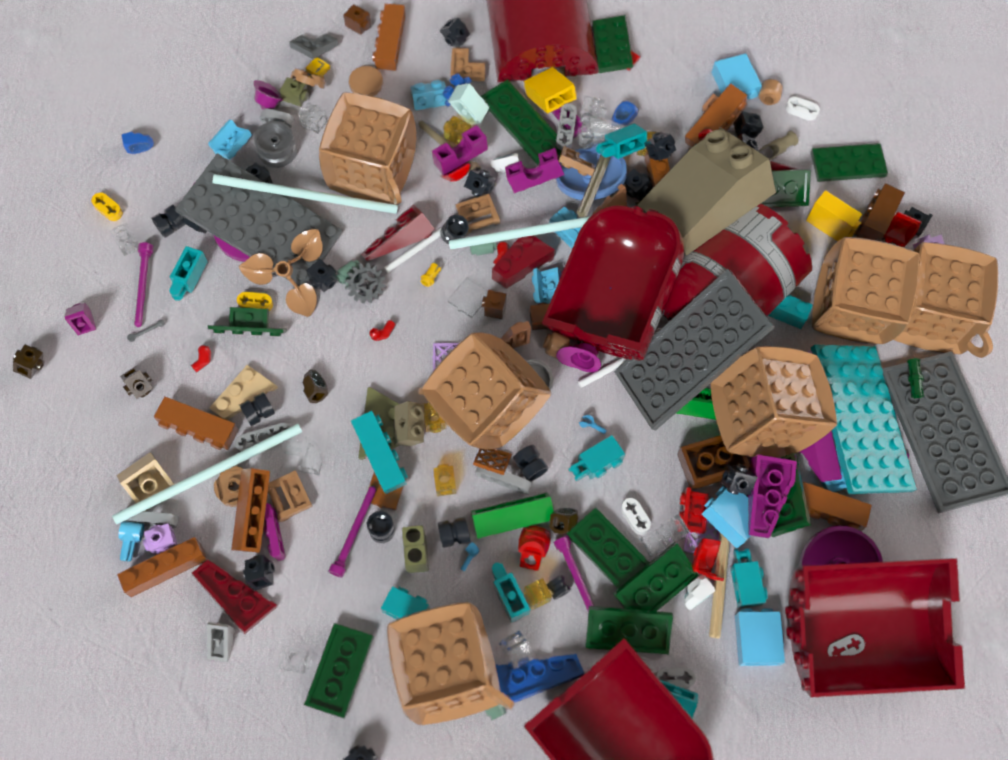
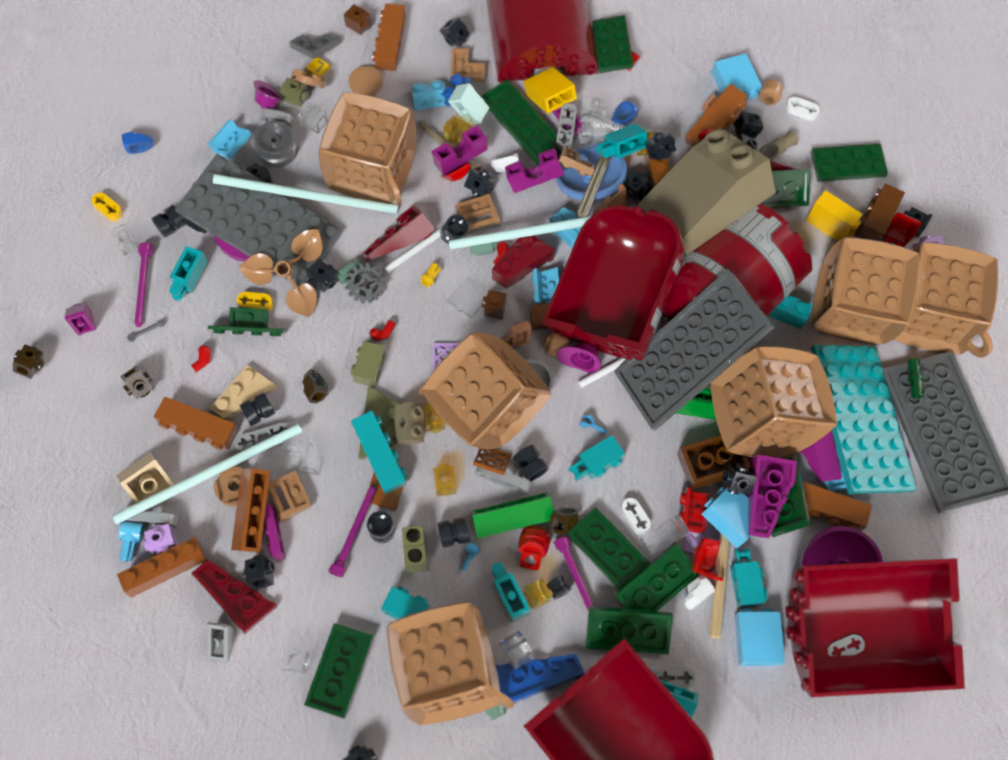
(368, 364): none -> olive brick

